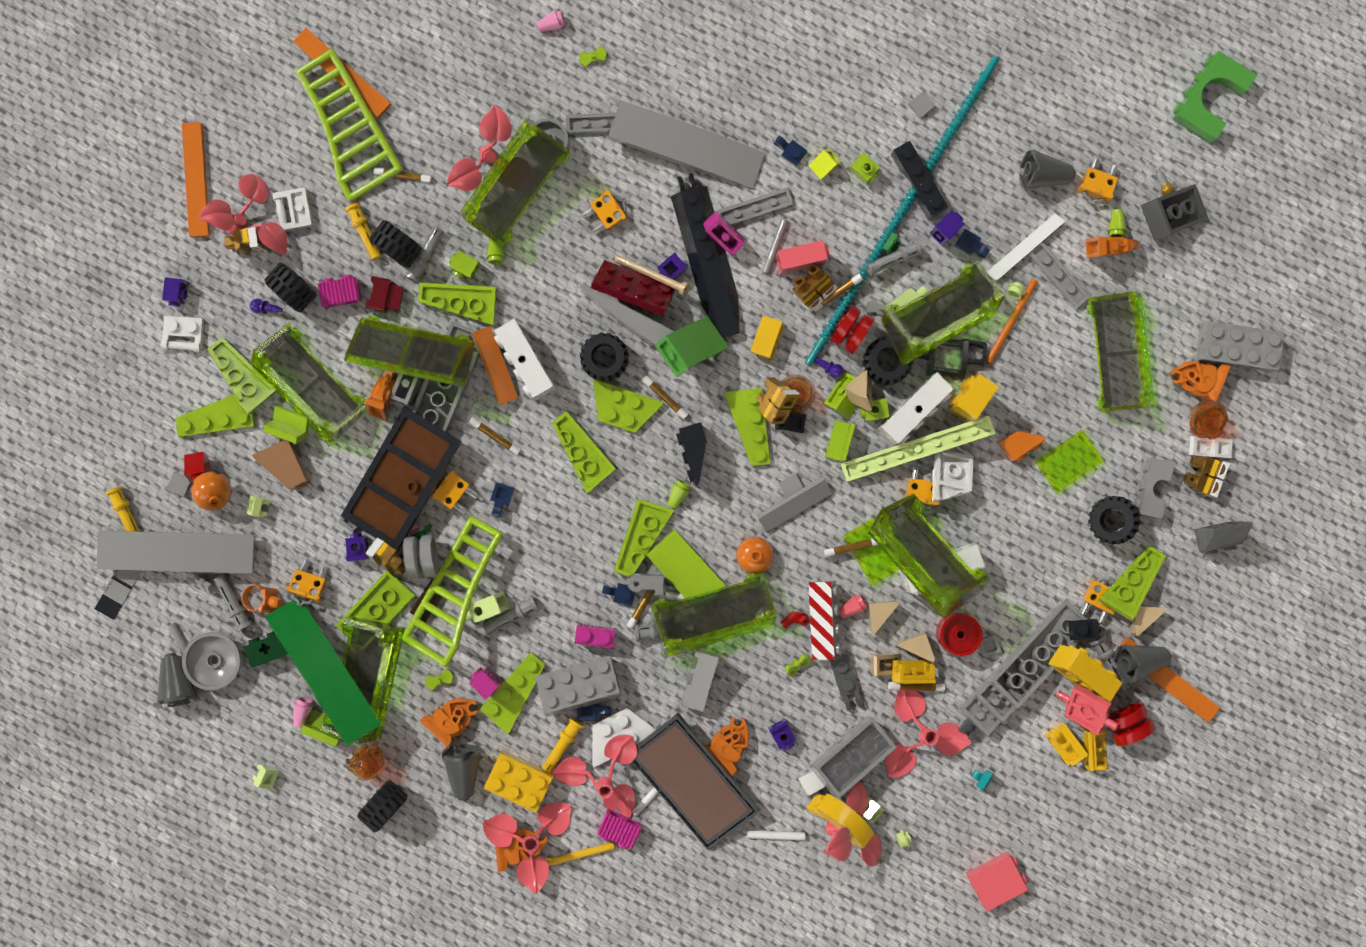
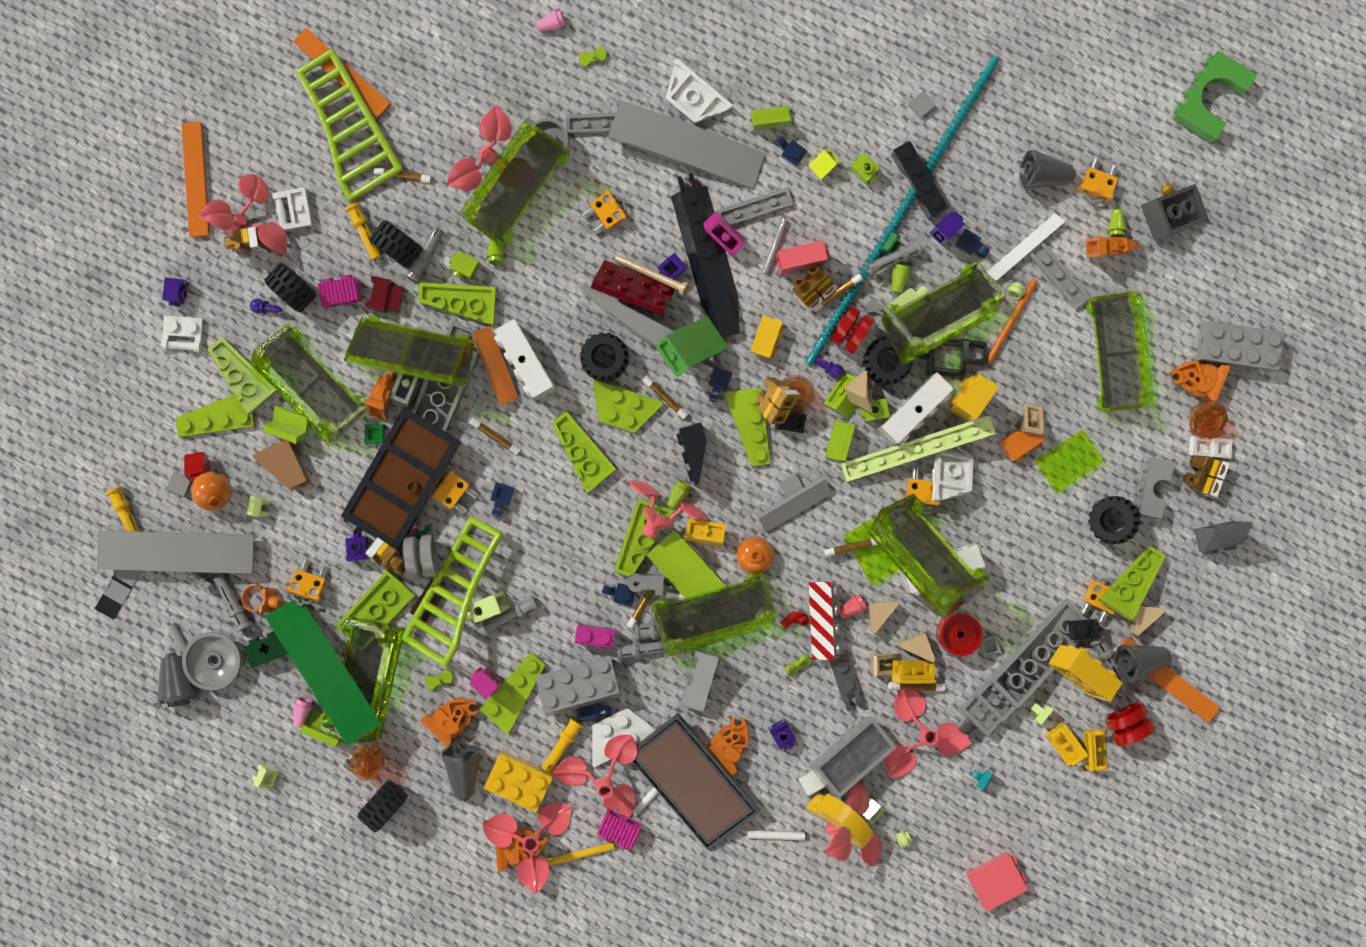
(374, 433): none -> green tile
(635, 650): none -> light grey pin
(656, 520): none -> coral plant
(693, 95): none -> white wing
(705, 532): none -> yellow hinge
(719, 381): none -> dark blue plate
(770, 118): none -> lime panel
(899, 277): none -> lime cone
(1031, 419): none -> tan slope
(1042, 713): none -> yellowish green tile
(1087, 709): coral plate -> none

